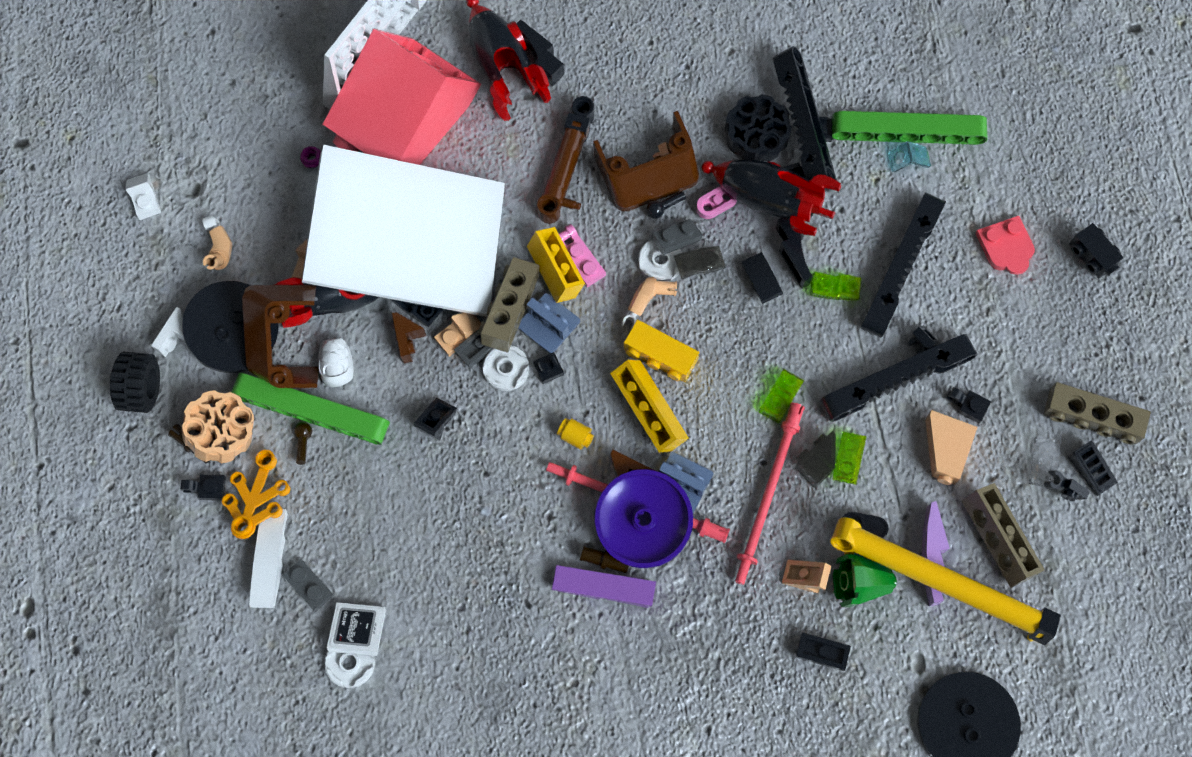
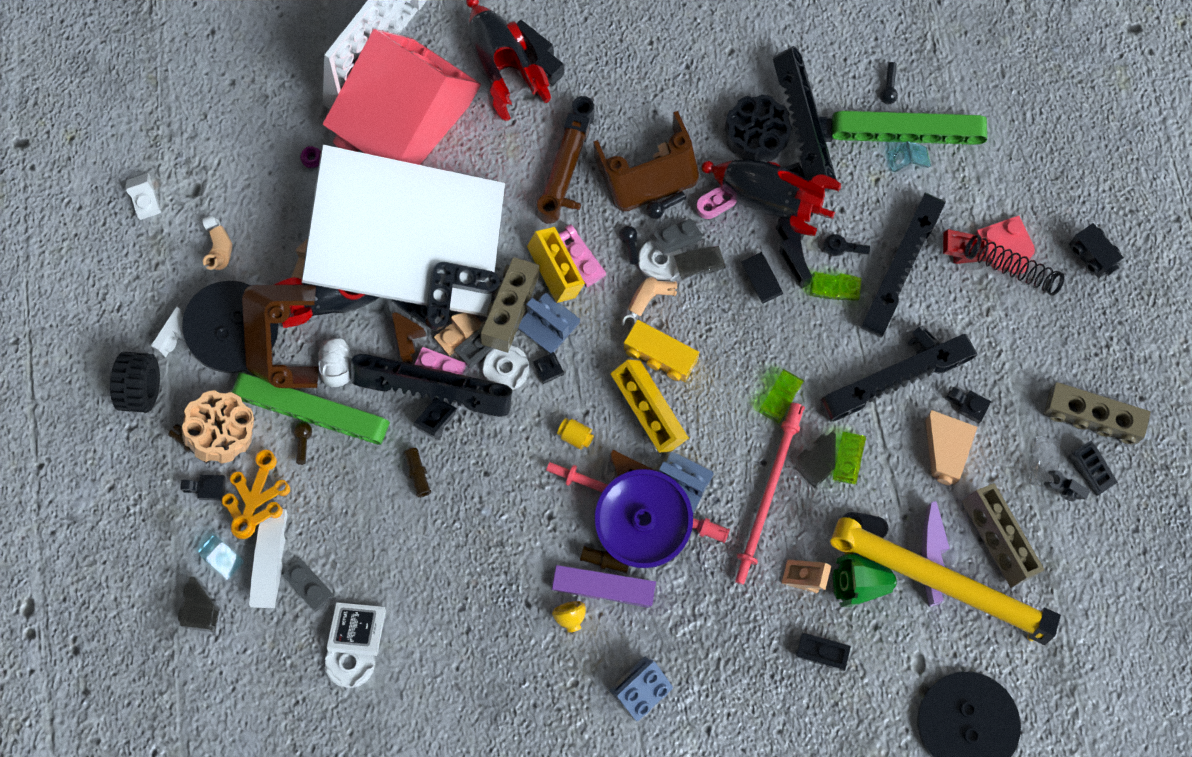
(199, 608): none -> clear smoke slope
(221, 557): none -> clear light blue bracket
(417, 472): none -> dark brown pin
(438, 361): none -> bright pink plate
(453, 280): none -> black beam
(491, 396): none -> black gear
(570, 615): none -> yellow brick
(628, 235): none -> black bar
(641, 688): none -> sand blue bracket
(836, 245): none -> black plate
(889, 94): none -> black bar
(955, 244): none -> red slope
(974, 250): none -> black piece

